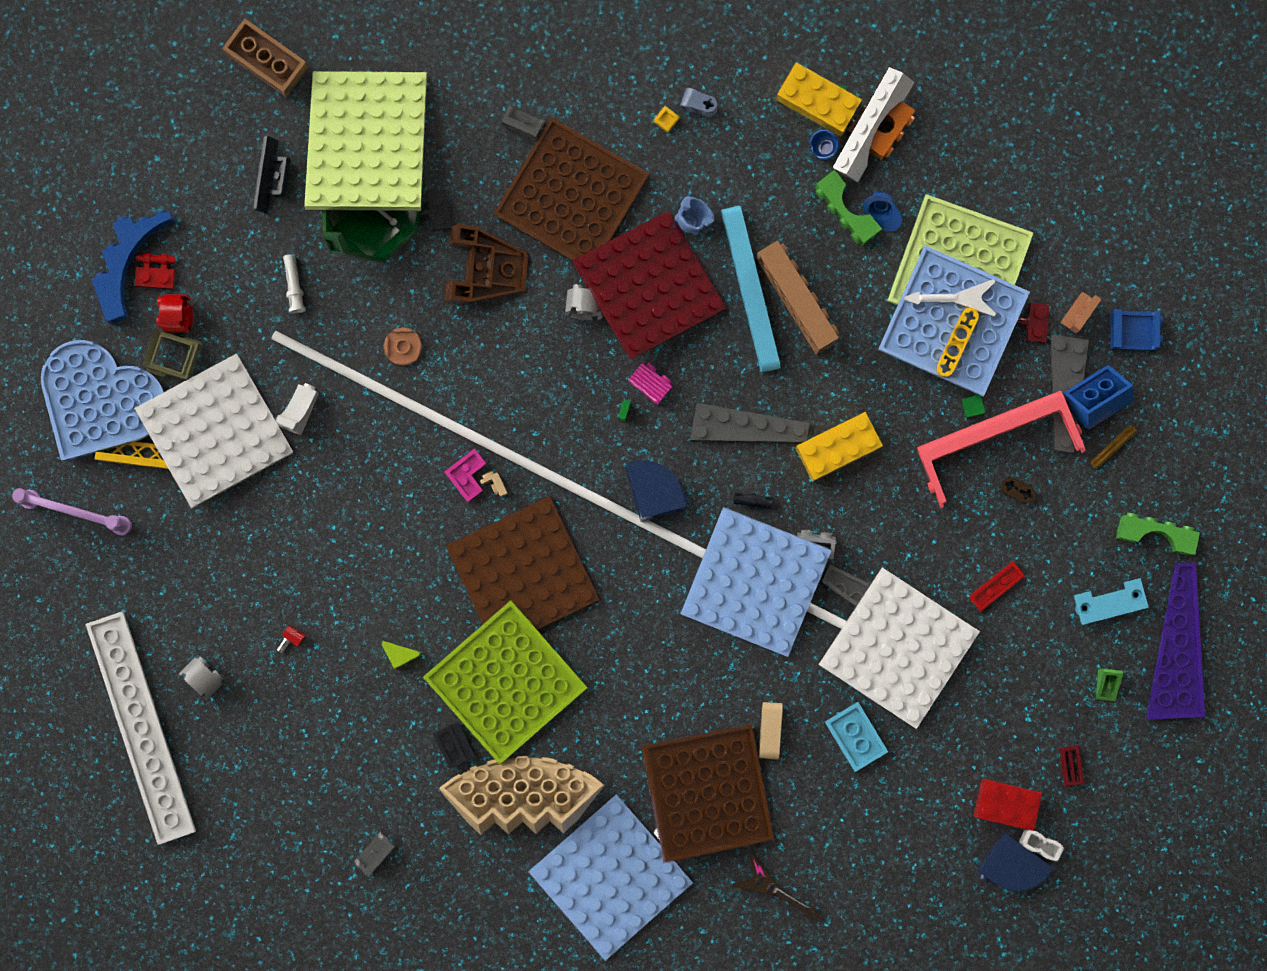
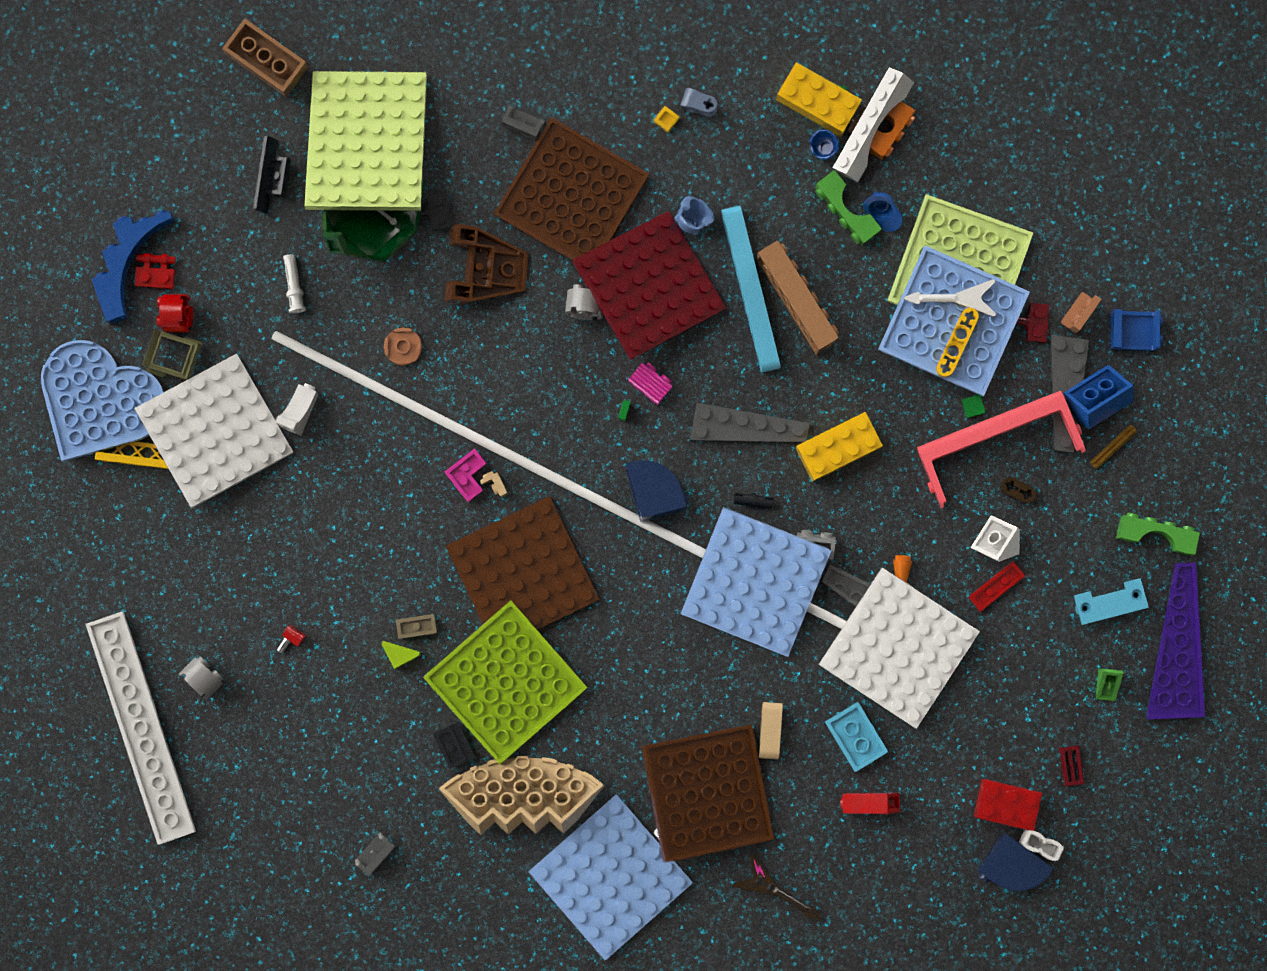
(31, 499): lavender piece -> none
(416, 626): none -> dark tan plate
(871, 803): none -> red slope
(902, 566): none -> orange cone
(998, 540): none -> white slope

